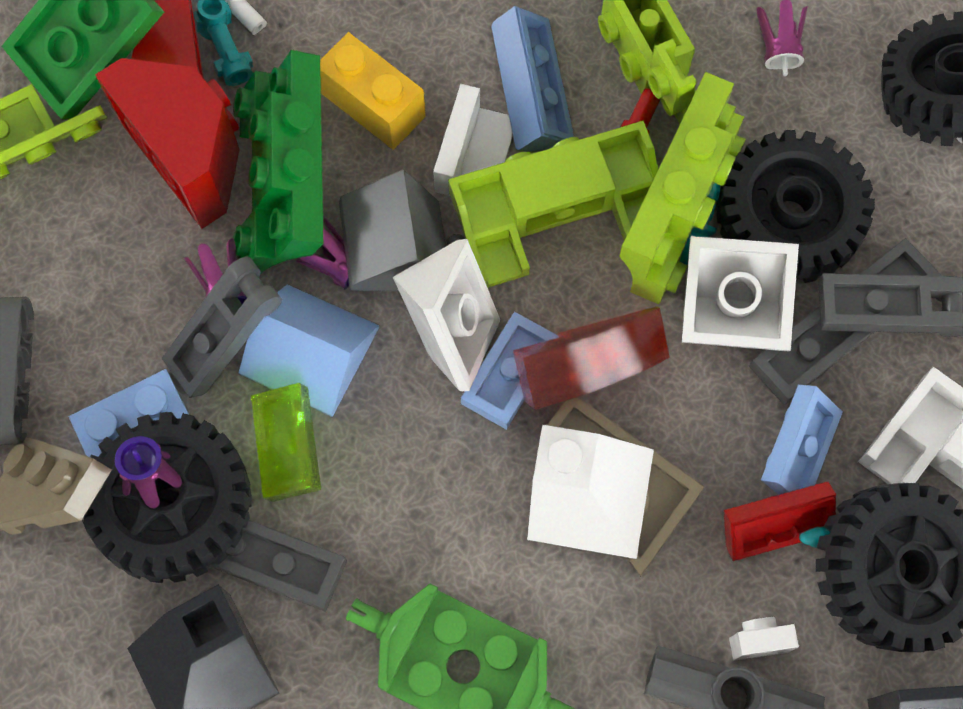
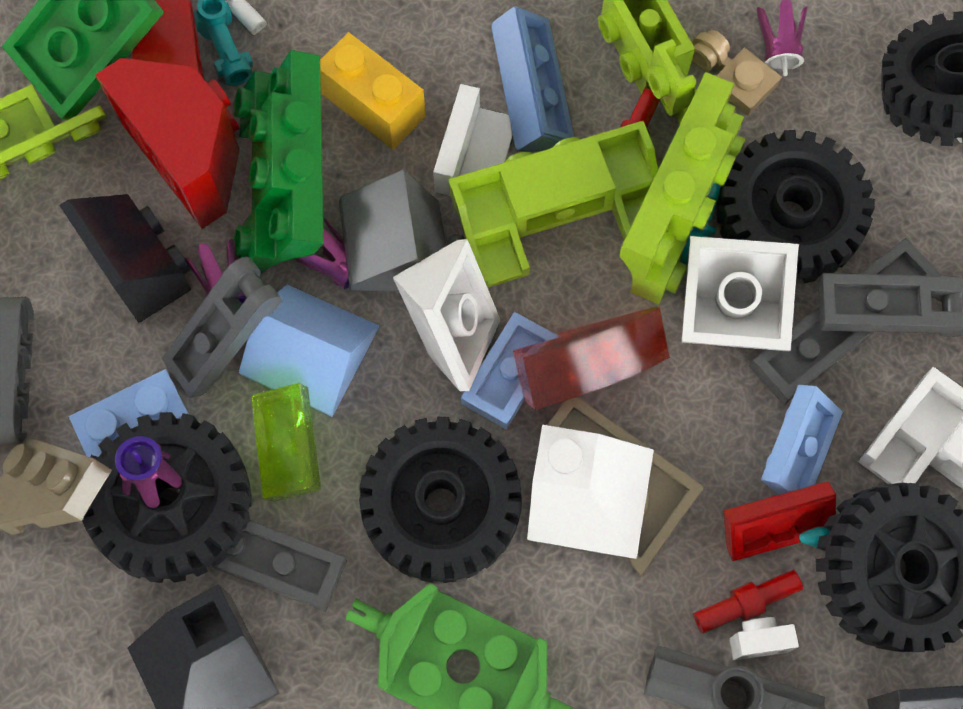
(129, 251): none -> black slope
(450, 541): none -> black wheel
(748, 601): none -> red bar
(750, 75): none -> tan plate

